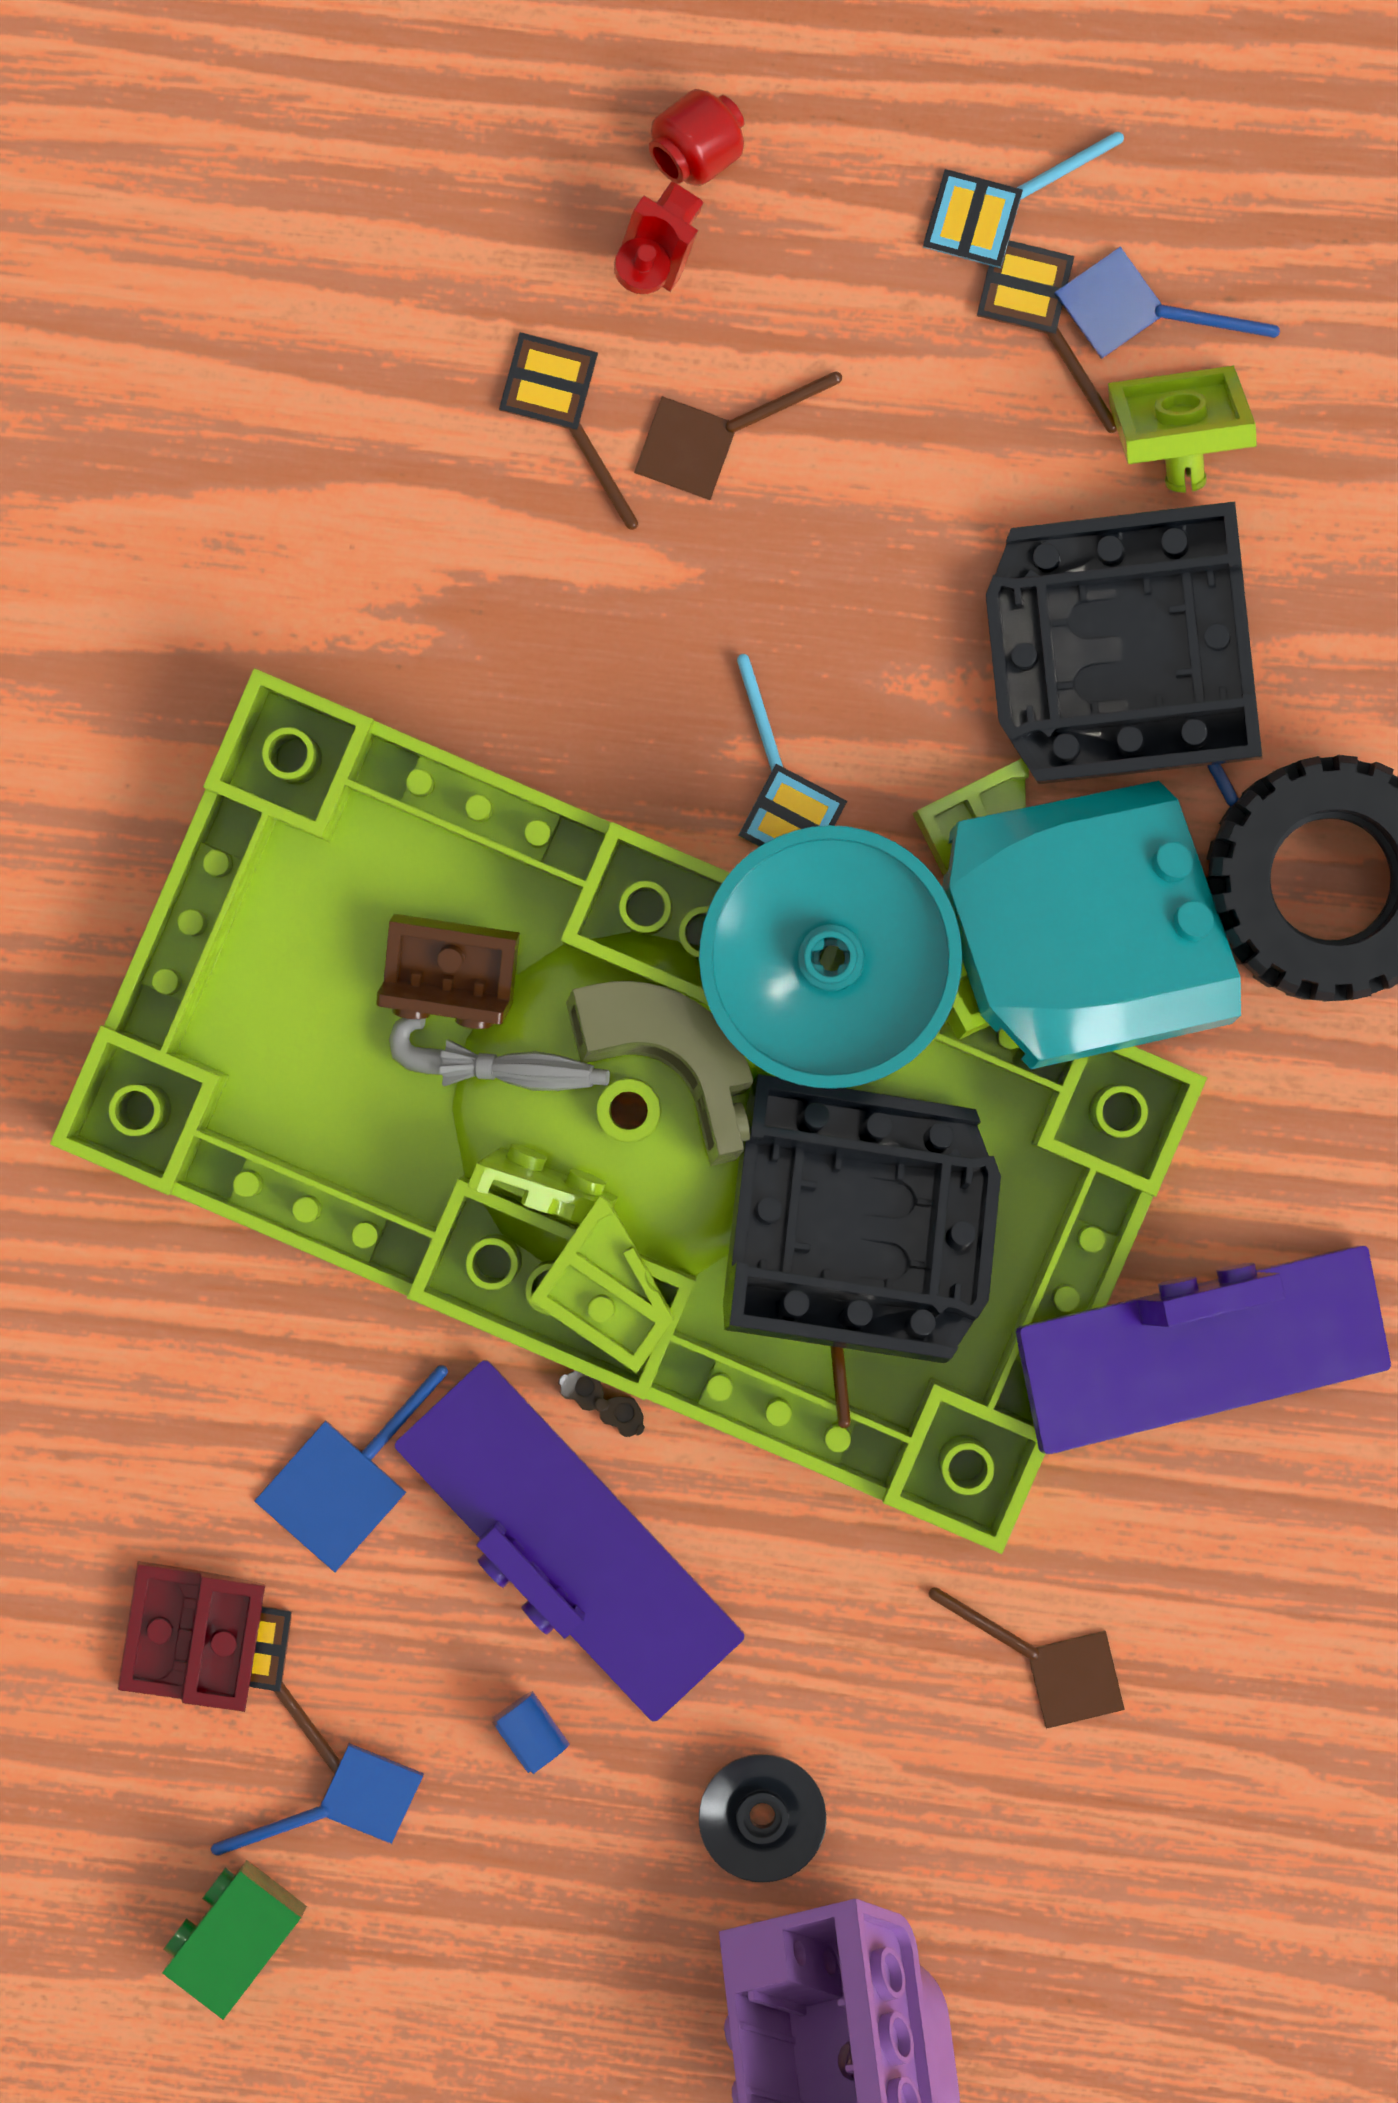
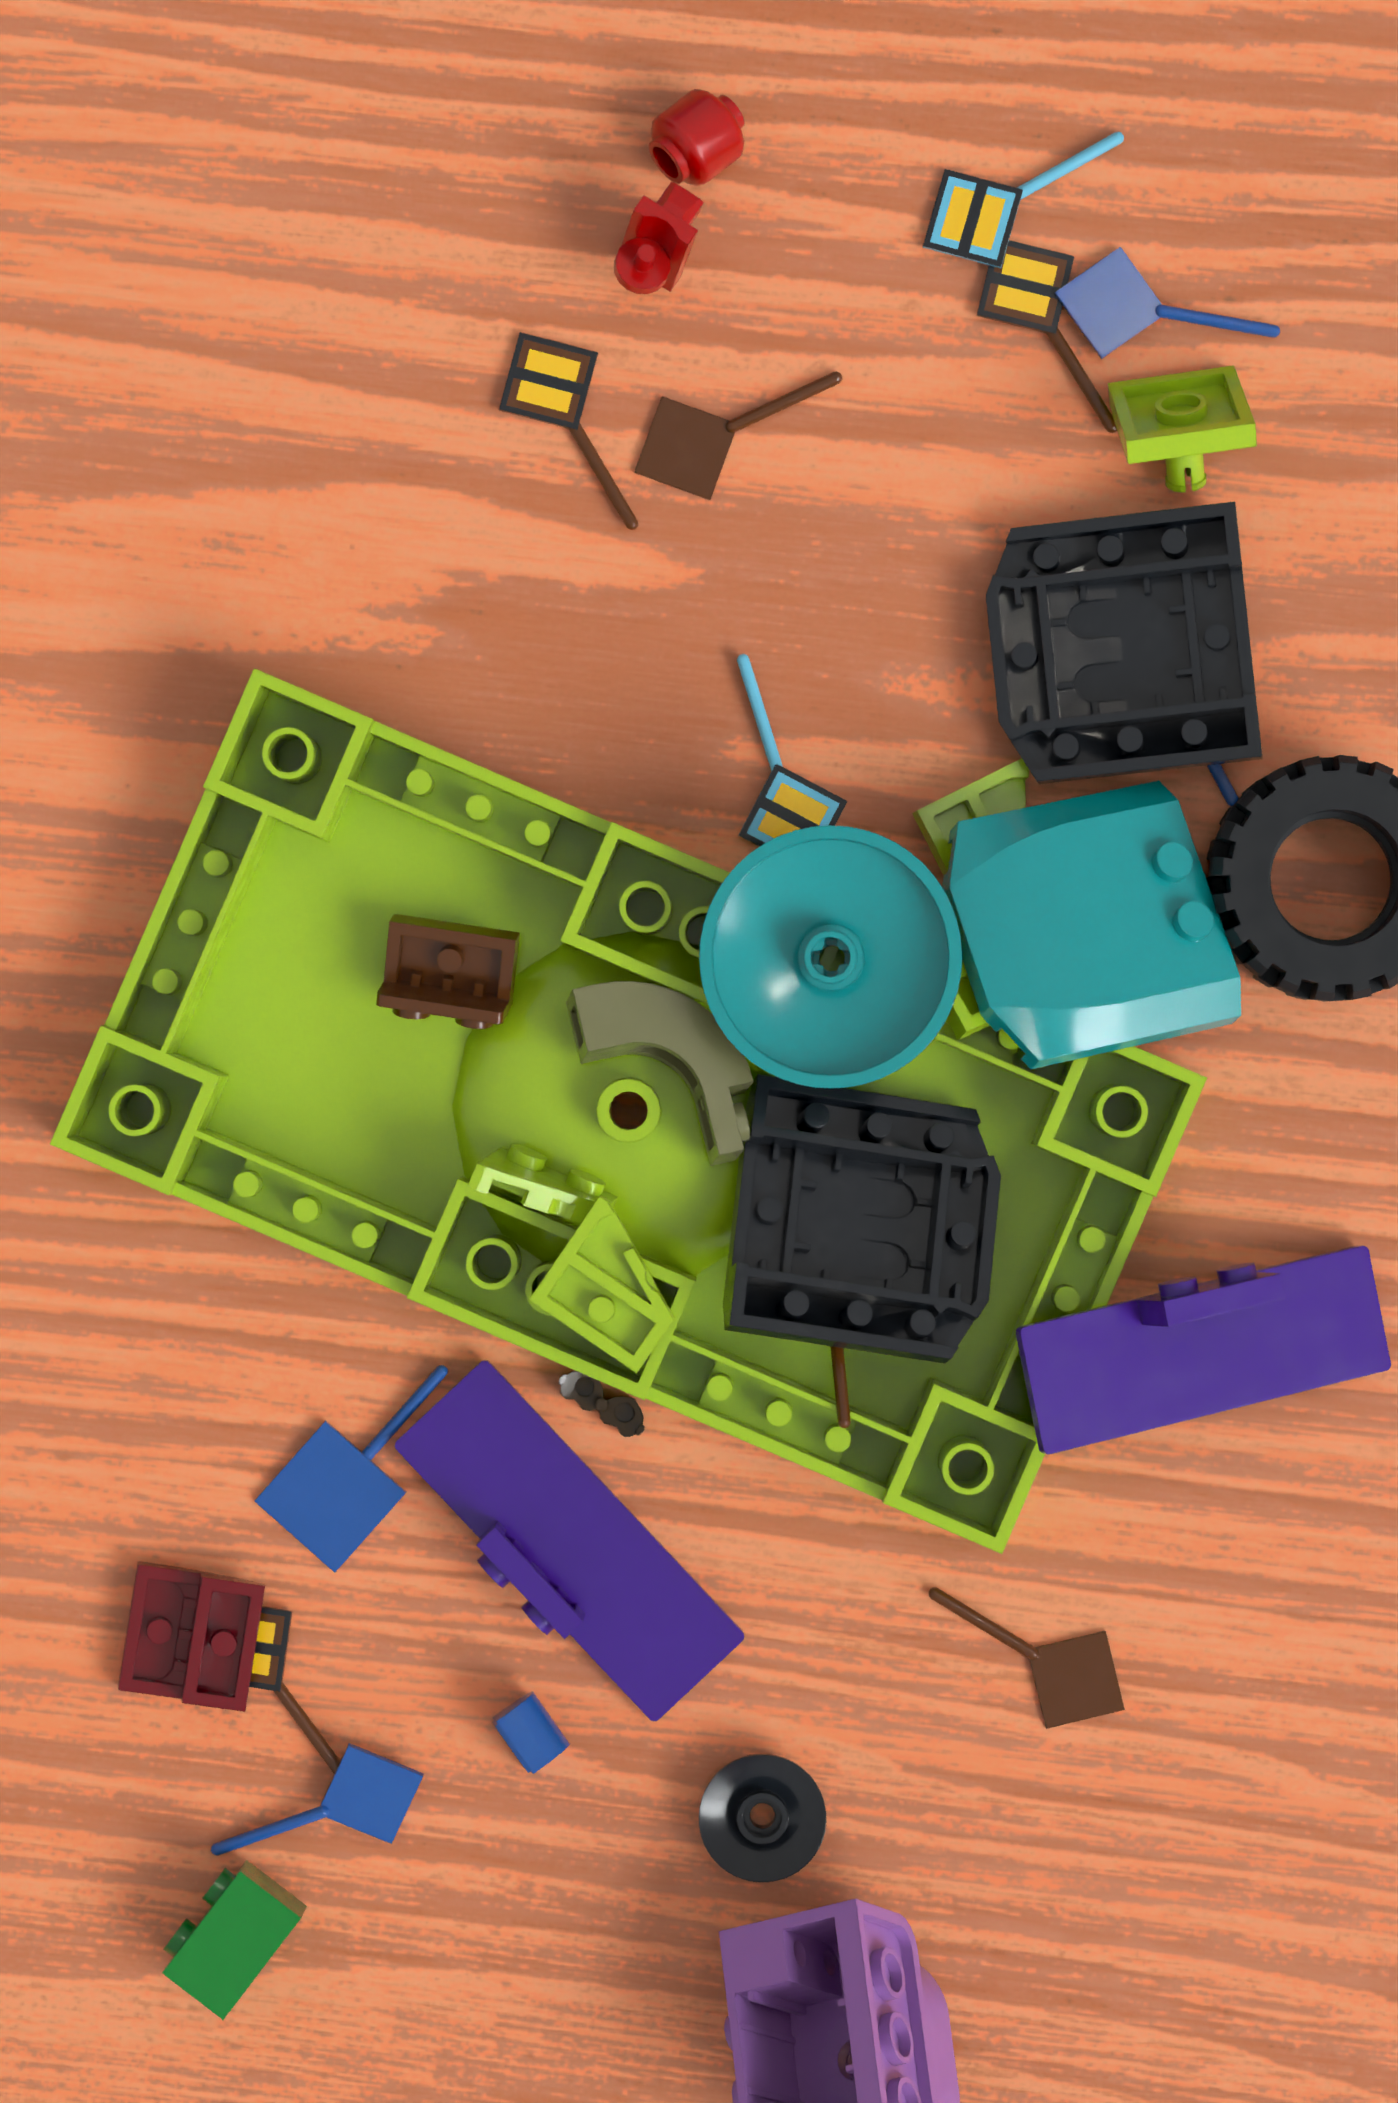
(527, 1069): light grey piece -> none

